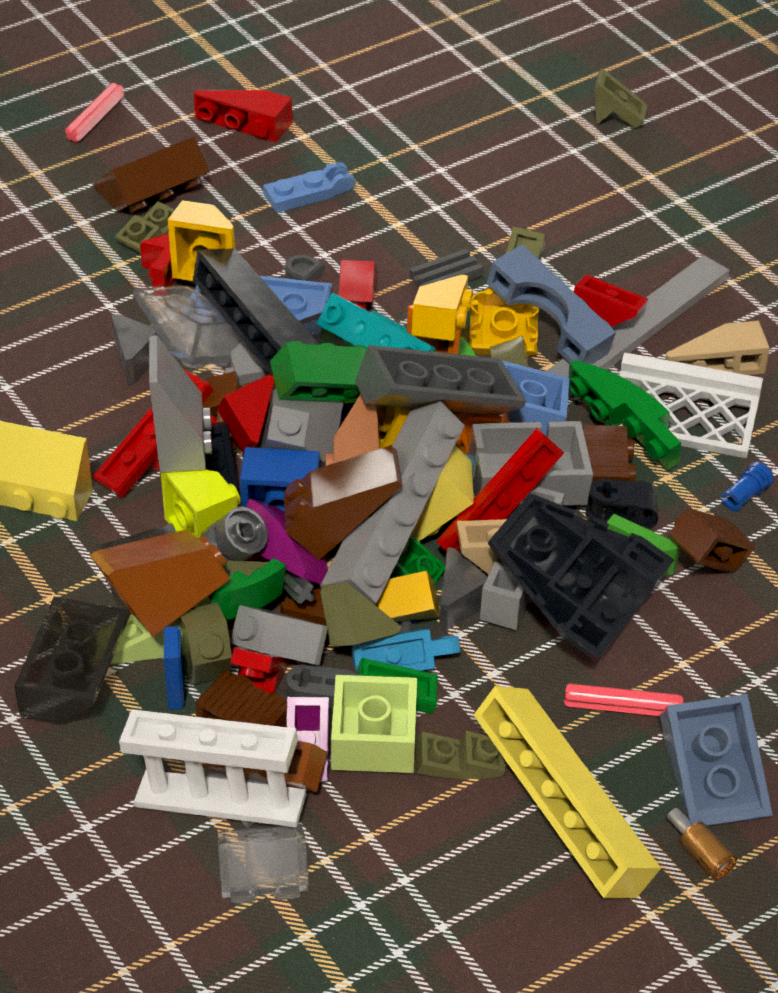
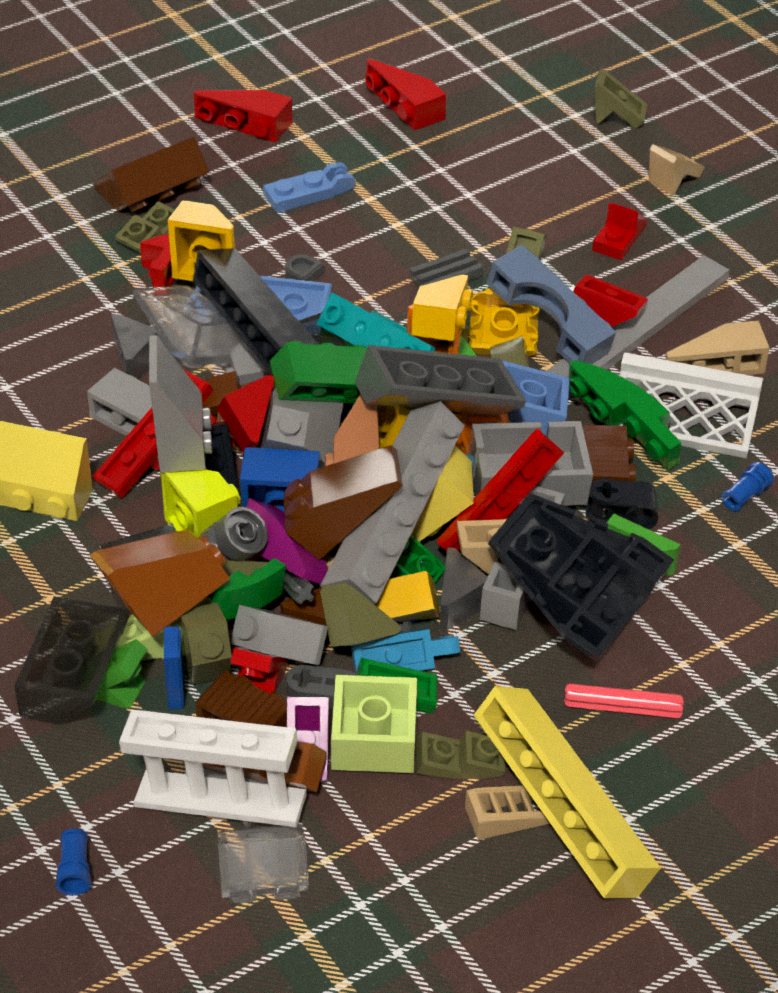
(73, 871): none -> blue pin
(94, 112): coral axle -> none
(119, 401): none -> light grey brick
(123, 677): none -> bright green slope
(358, 282): slope -> none
(410, 95): none -> red slope
(499, 823): none -> tan slope
(619, 232): none -> red slope
(670, 167): none -> tan slope
(703, 845): clear orange piece -> none
(711, 540): reddish brown brick -> none
(716, 760): sand blue slope -> none

